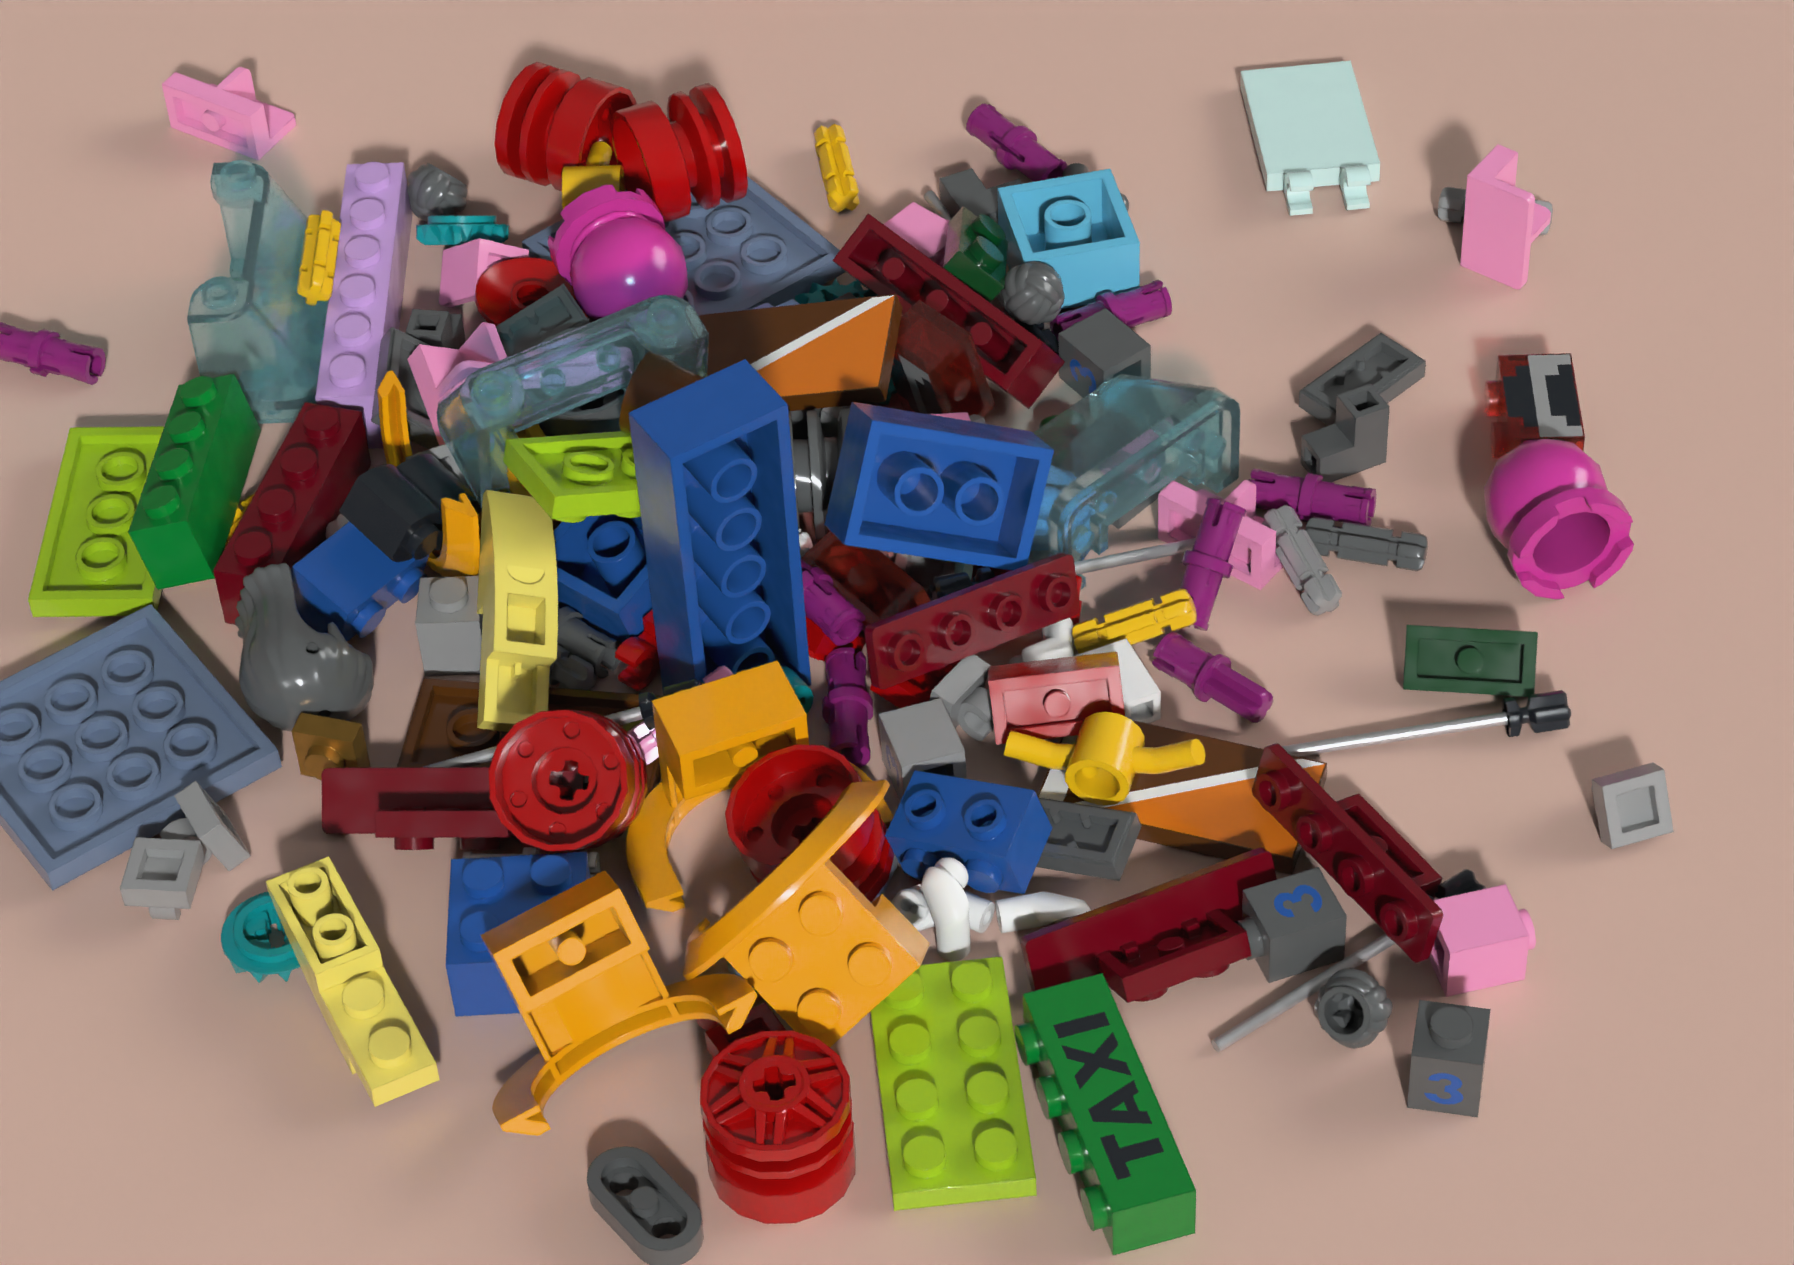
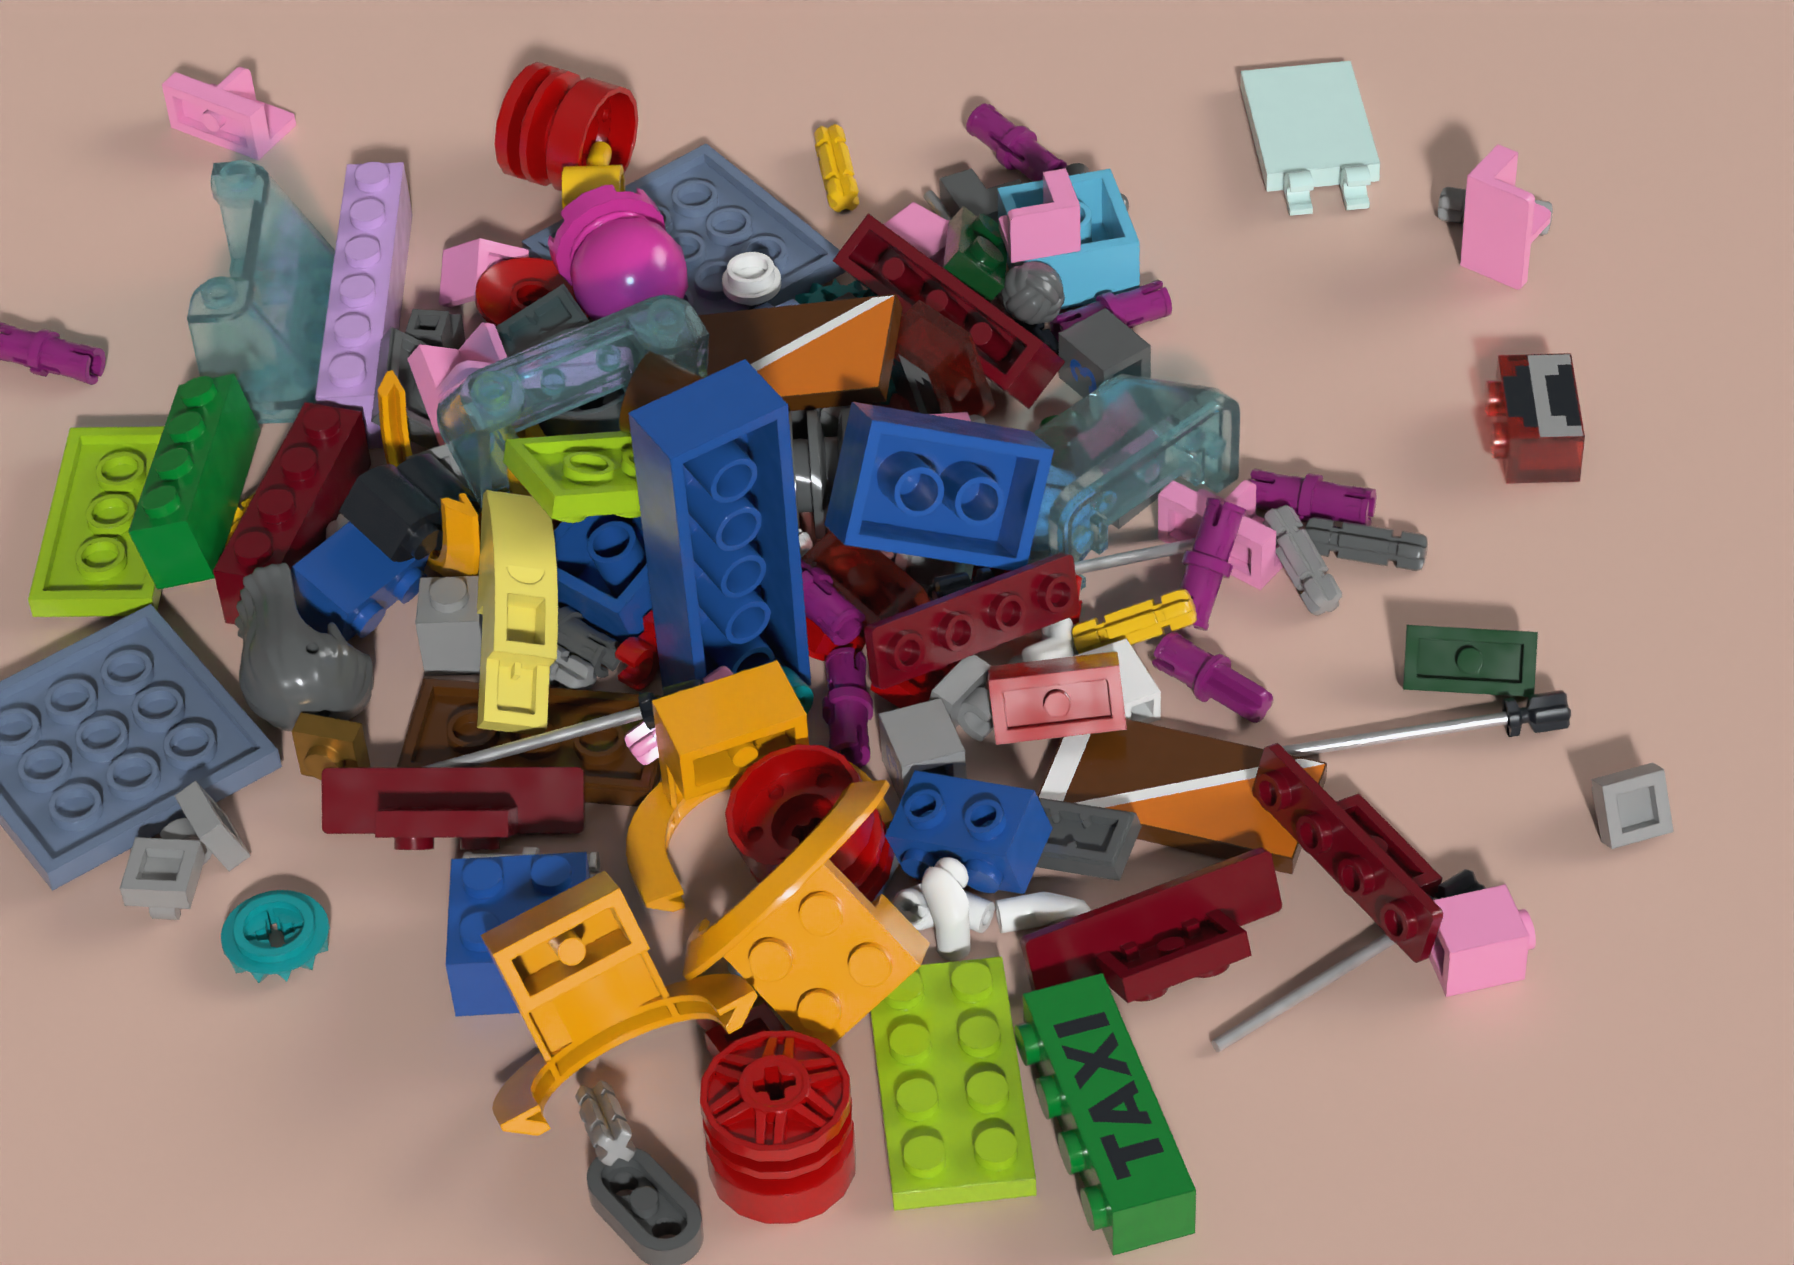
(318, 257): yellow axle -> none
(351, 982): light yellow slope -> none
(435, 193): dark grey piece -> none
(461, 229): teal gear -> none
(529, 785): red wheel -> none
(605, 1123): none -> light grey axle
(681, 153): red wheel -> none
(751, 279): none -> white plate
(1045, 227): none -> bright pink panel
(1105, 757): yellow piece -> none
(1293, 924): dark grey brick -> none
(1353, 1008): dark grey piece -> none
(1355, 439): dark grey piece -> none
(1378, 362): dark grey plate -> none
(1448, 1058): dark grey brick -> none
(1556, 517): dark pink tile -> none

